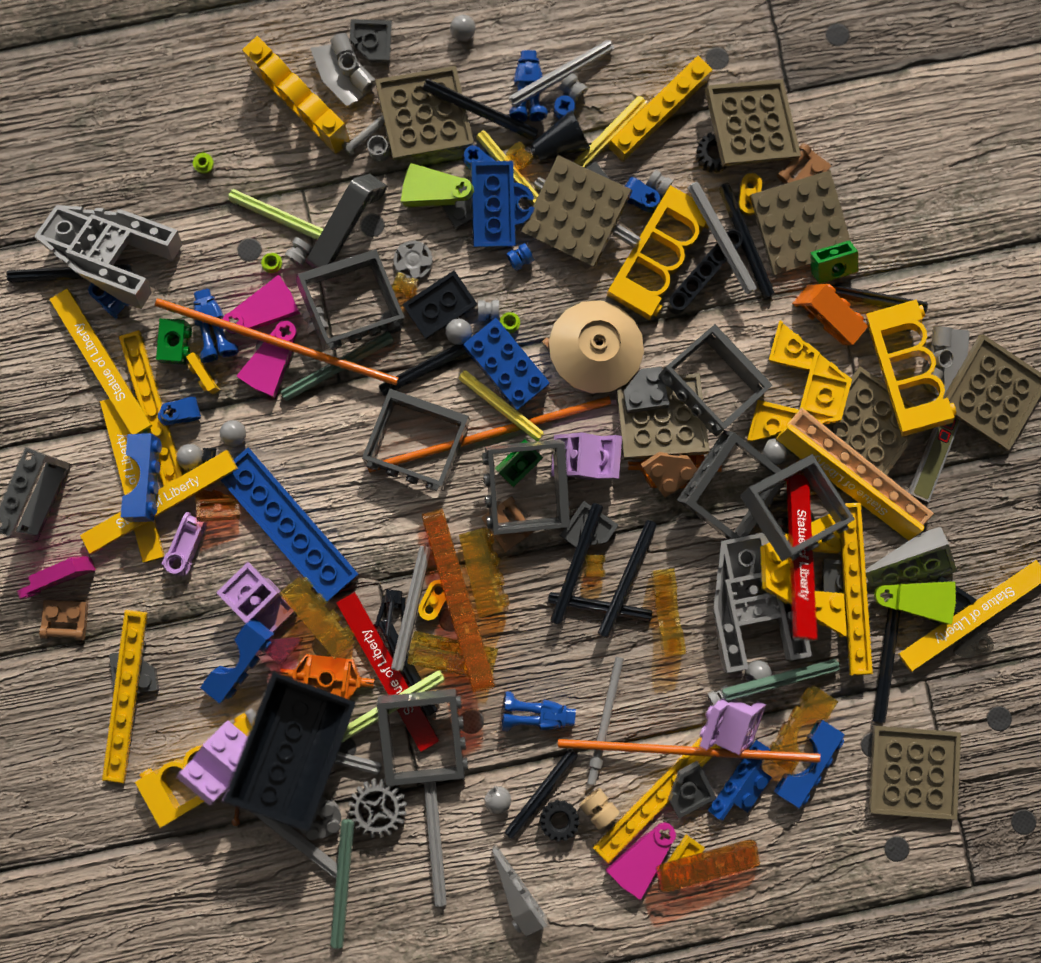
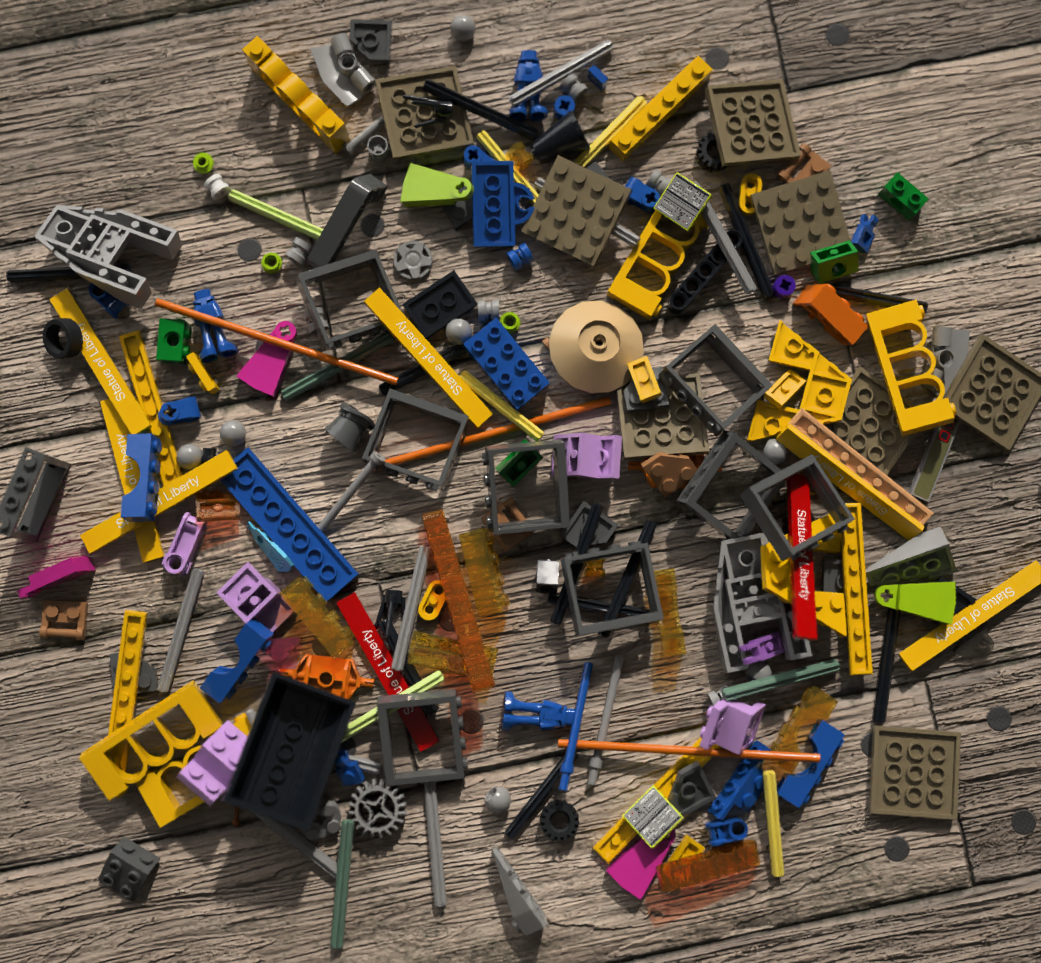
(73, 336): none -> black tyre
(105, 770): none -> yellow fence
(128, 868): none -> dark grey bracket
(180, 630): none -> light grey axle
(216, 186): none -> white wheel
(266, 306): dark pink piece -> none
(272, 551): none -> medium azure piece
(348, 771): none -> blue plate
(349, 426): none -> dark grey hat
(376, 459): none -> light grey bar
(405, 285): clear yellow wheel -> none
(427, 357): none -> yellow tile
(442, 109): none -> black plant
(547, 576): none -> brick
(567, 767): none -> blue bar
(597, 78): none -> blue tile
(604, 814): tan wheel -> none
(613, 551): none -> dark grey window
(644, 379): none -> yellow plate
(653, 817): none -> light grey tile
(682, 201): none -> light grey tile
(724, 831): none -> blue piece
(763, 648): none -> medium lavender hinge
(773, 823): none -> light yellow axle
(784, 291): none -> dark purple wheel
(784, 389): none -> yellow plate
(863, 235): none -> blue plate
(903, 196): none -> green brick

